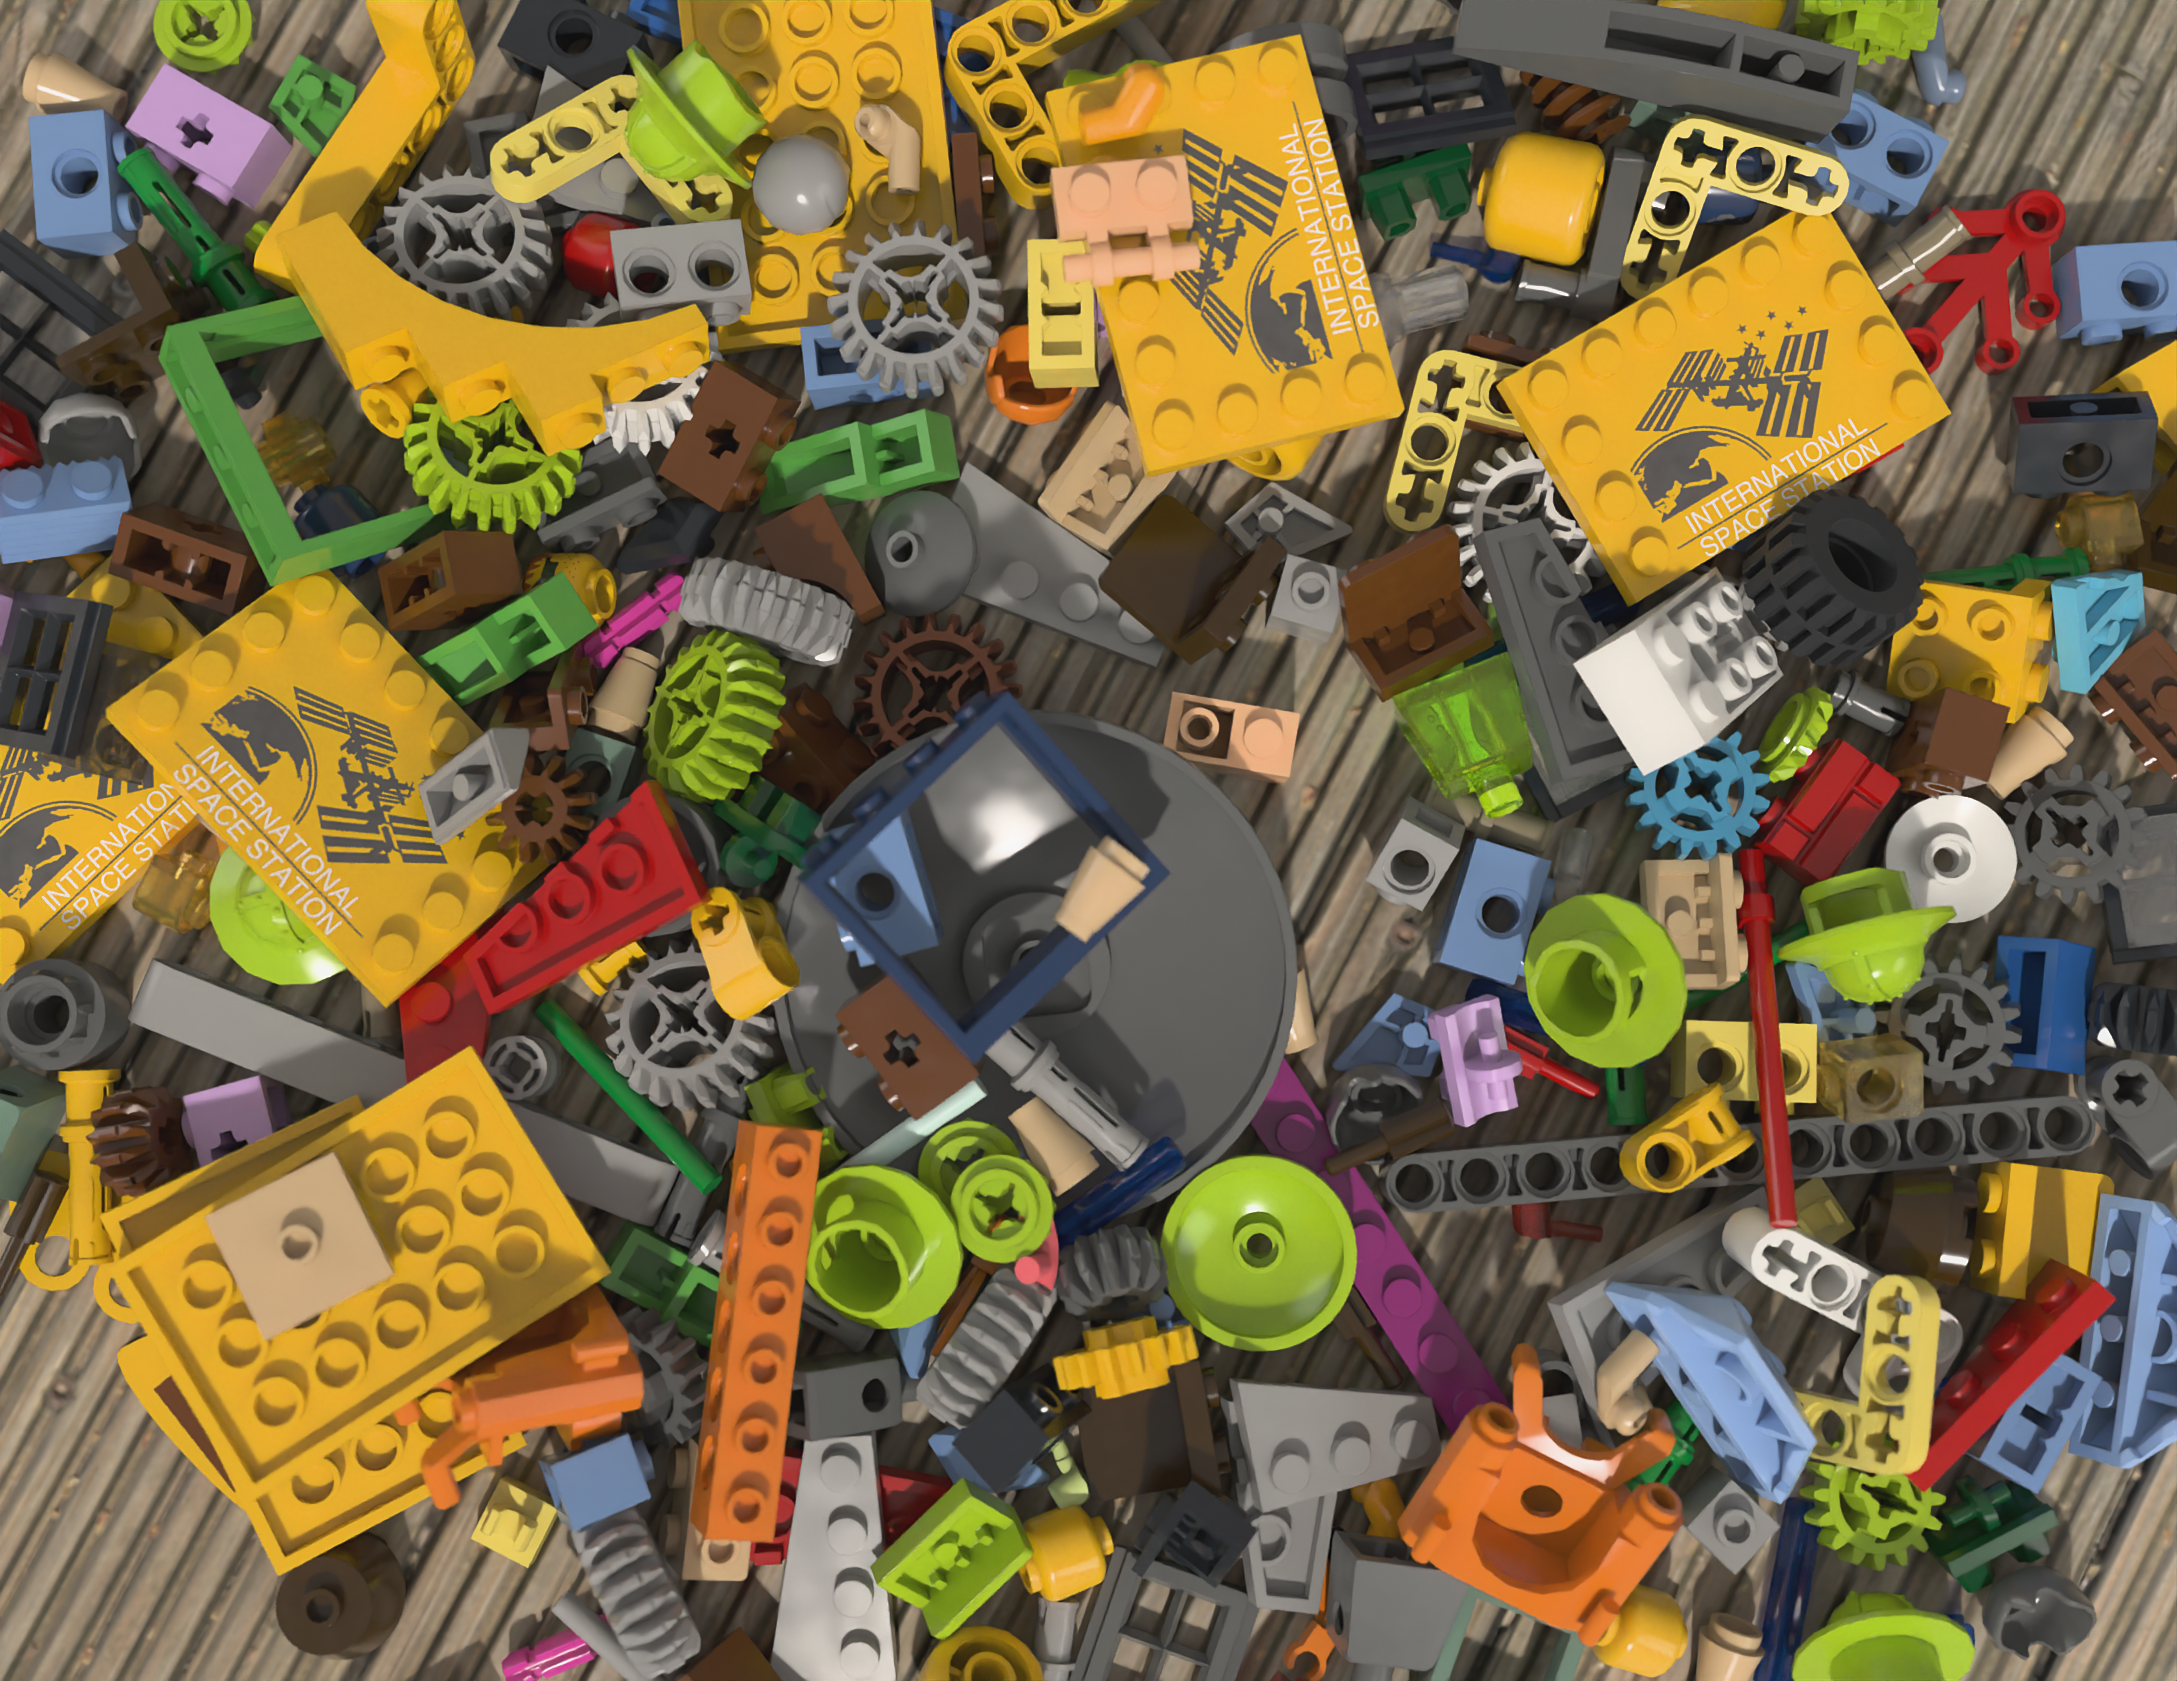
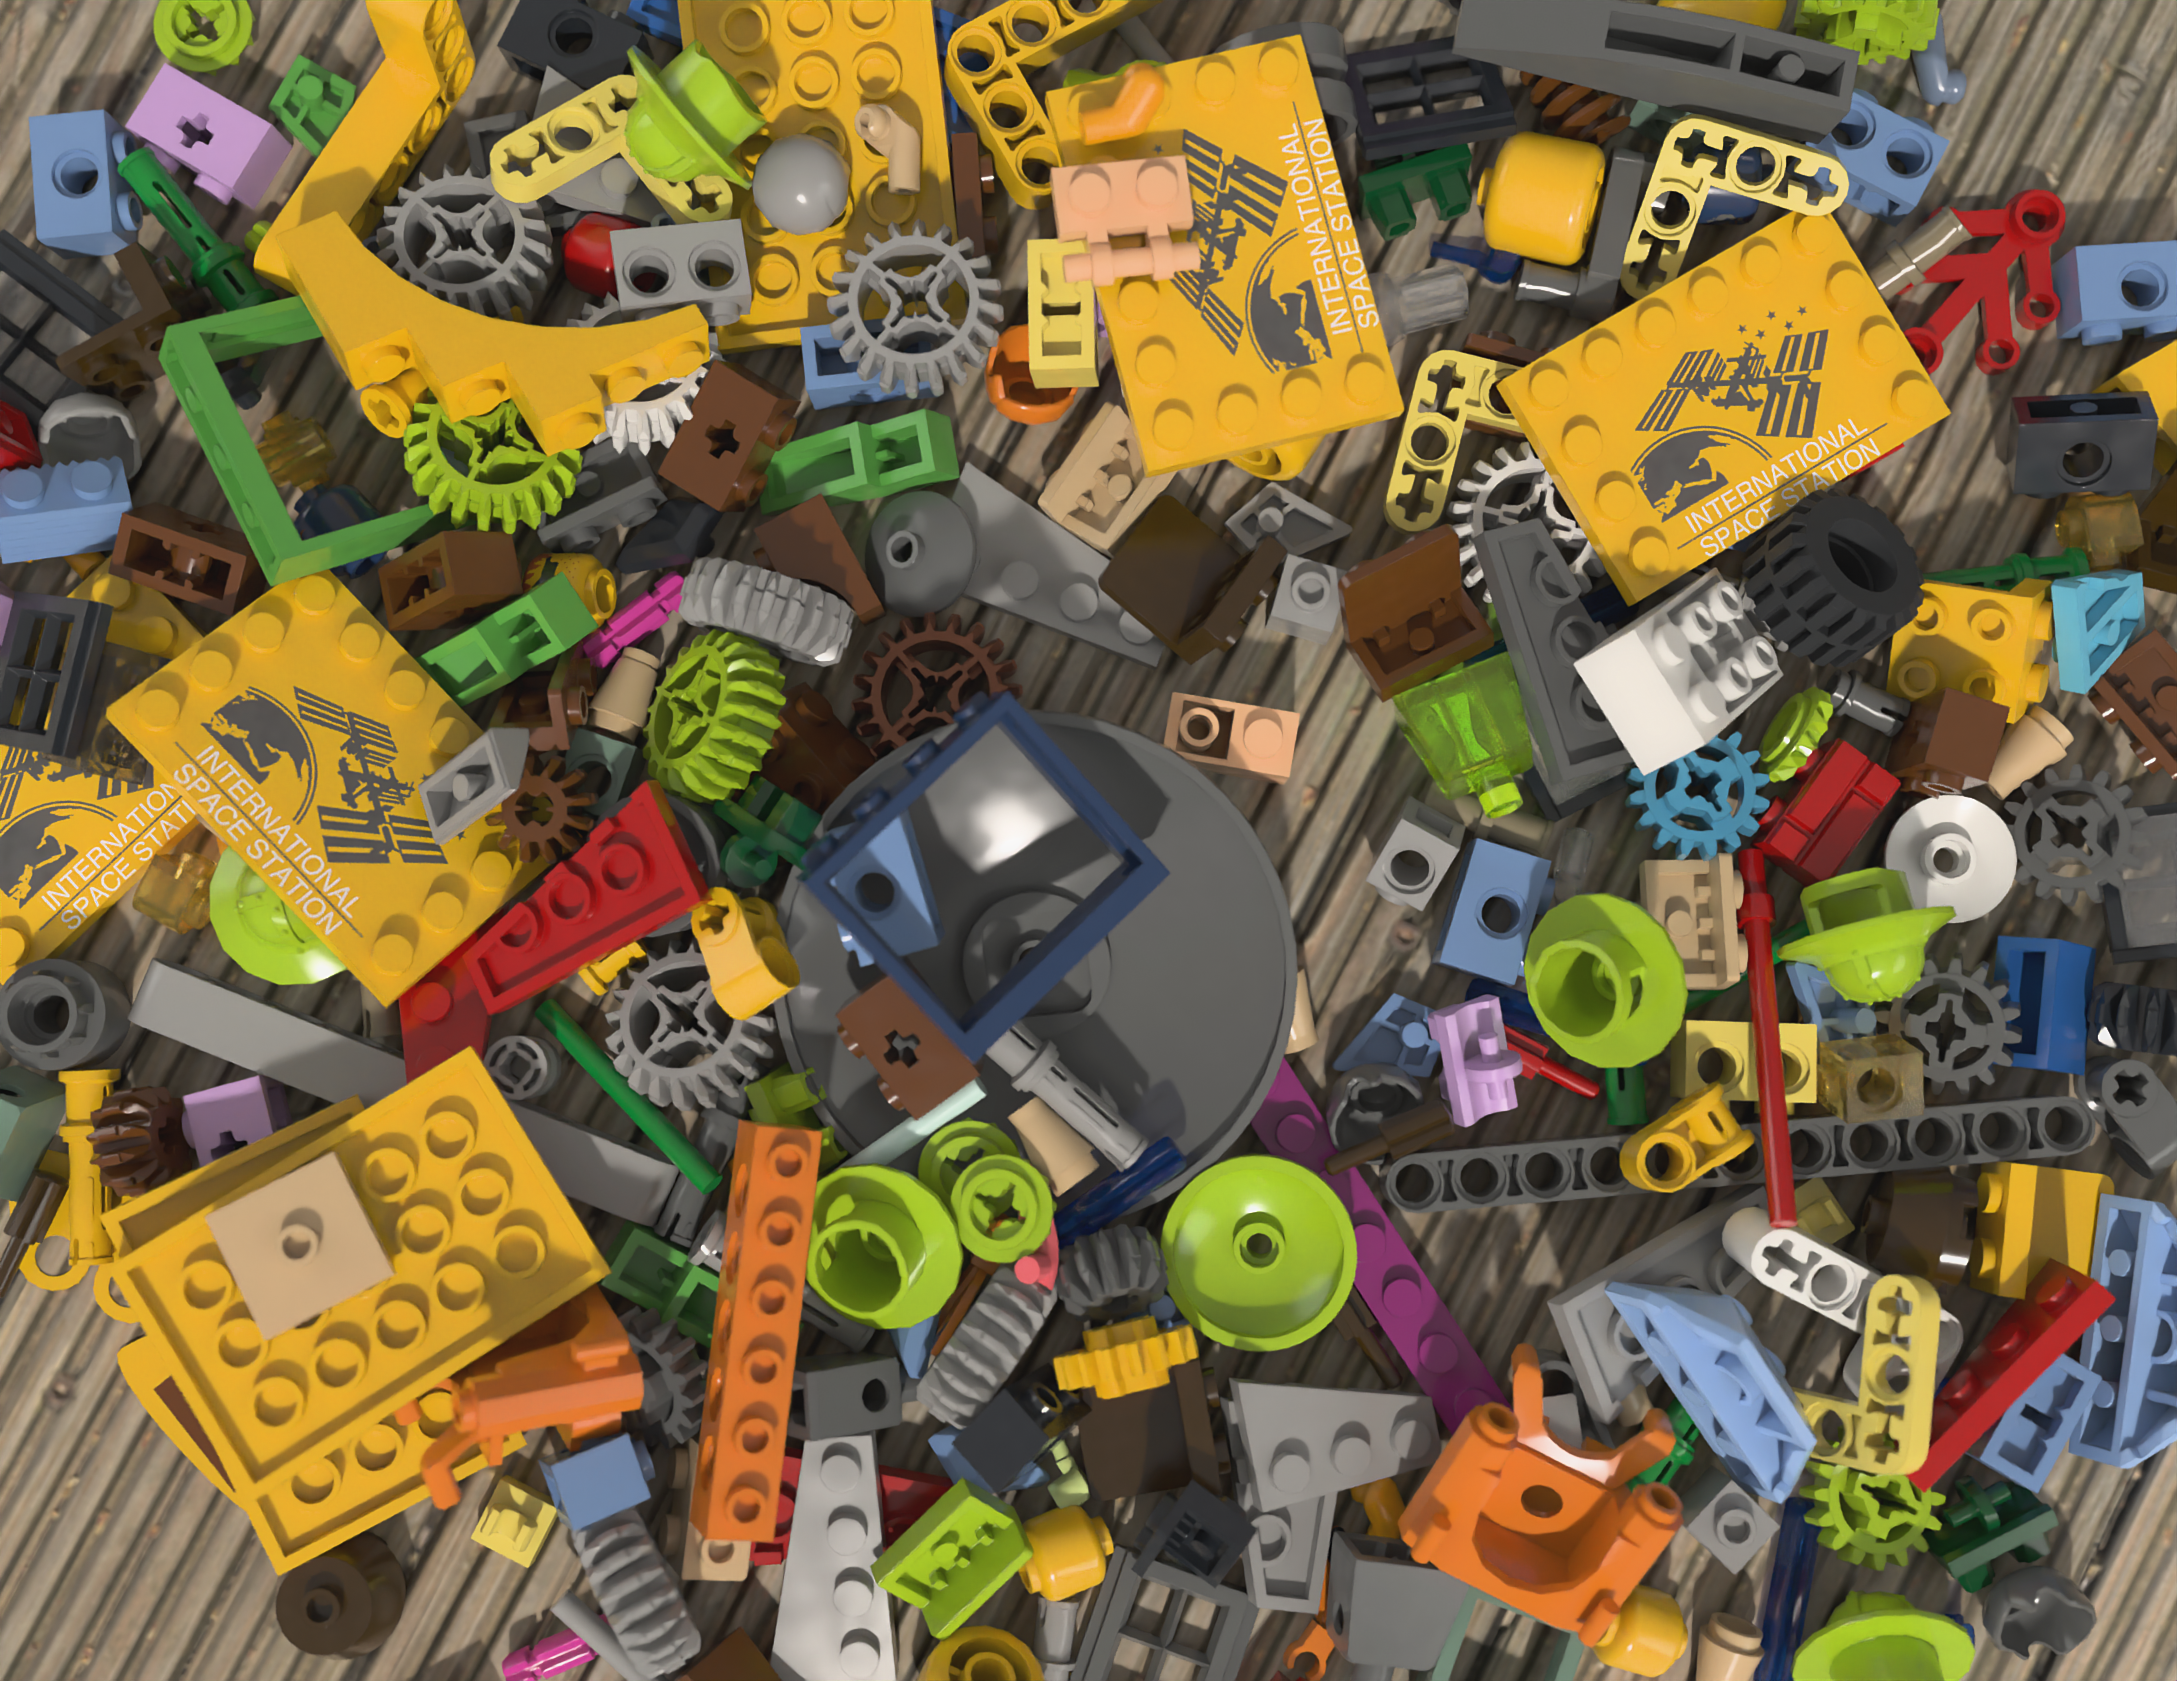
(65, 87): tan cone -> none
(1100, 888): tan cone -> none
(1534, 1222): clear red hand -> none
(1616, 1383): tan arm -> none

